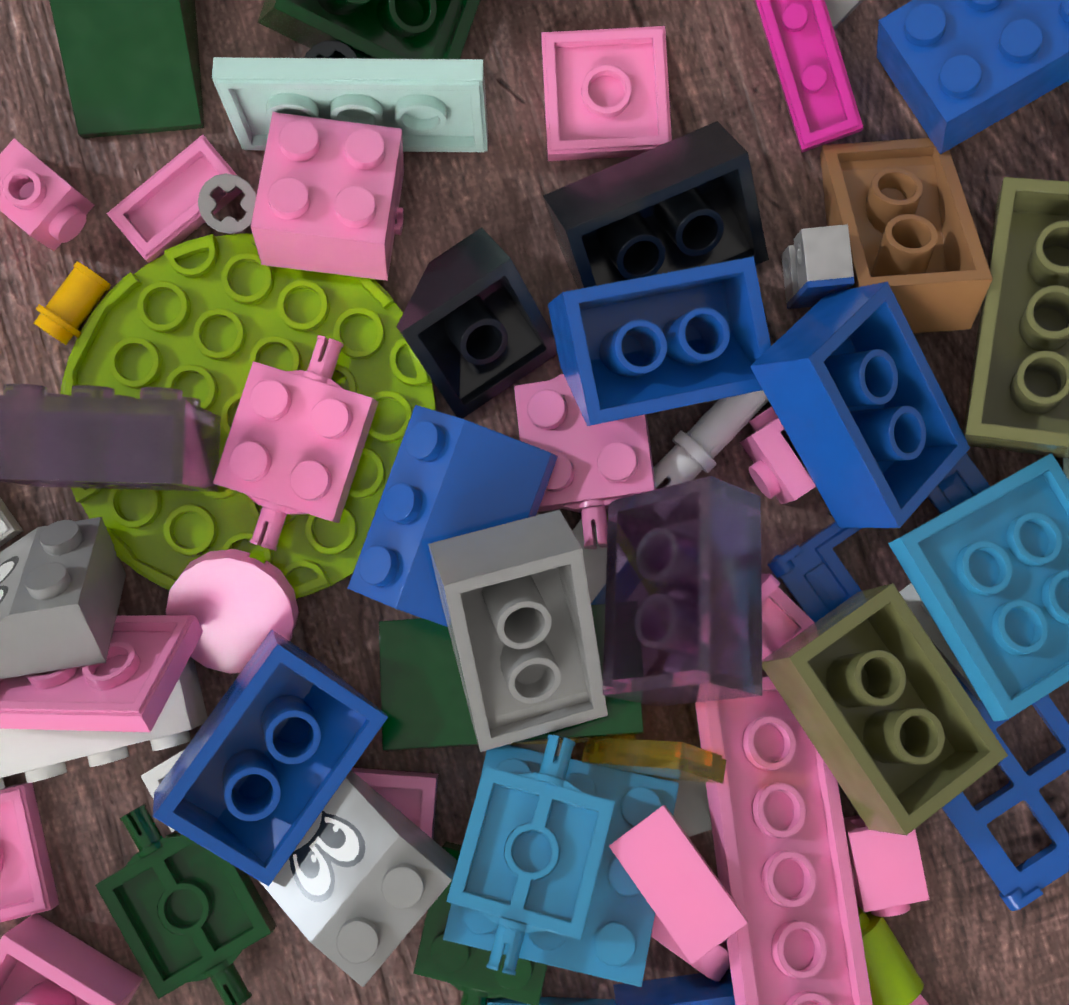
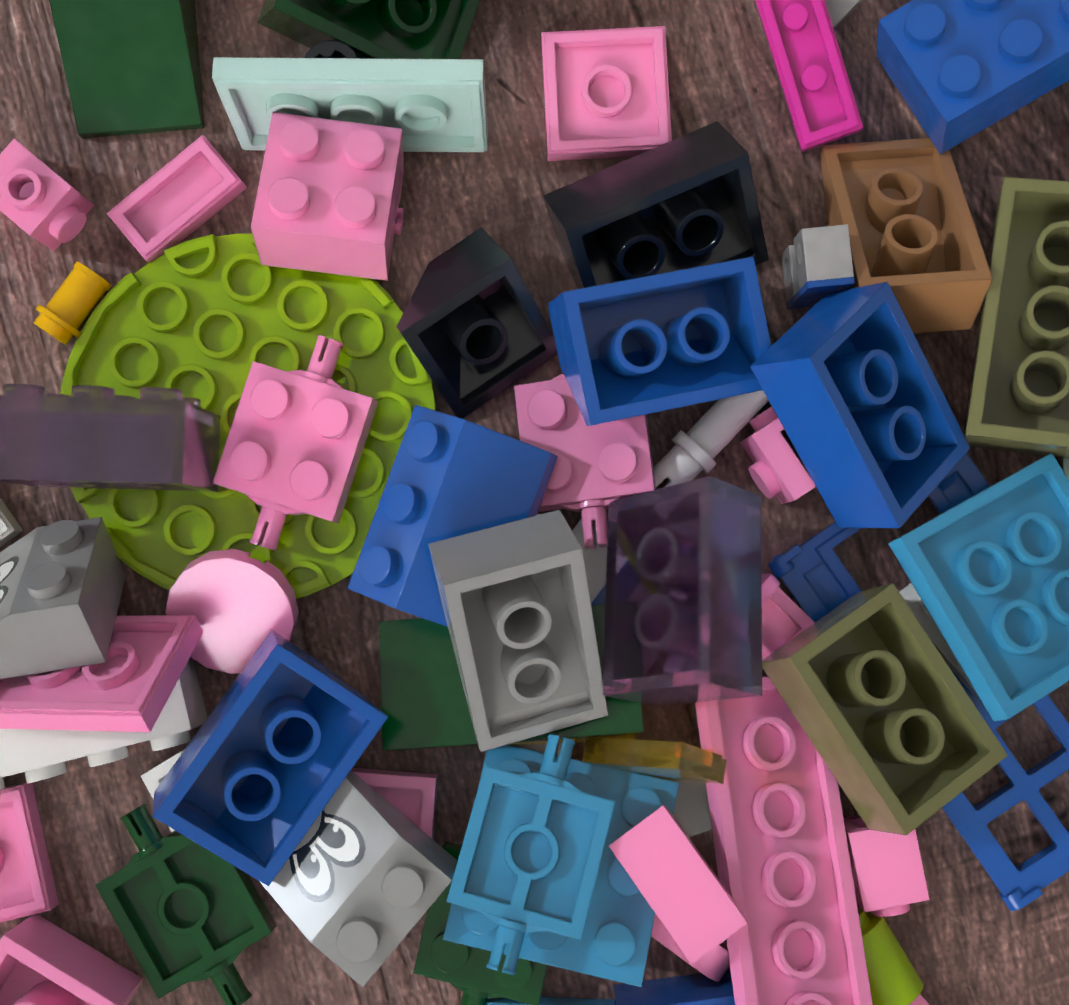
(208, 204): light grey bush -> none

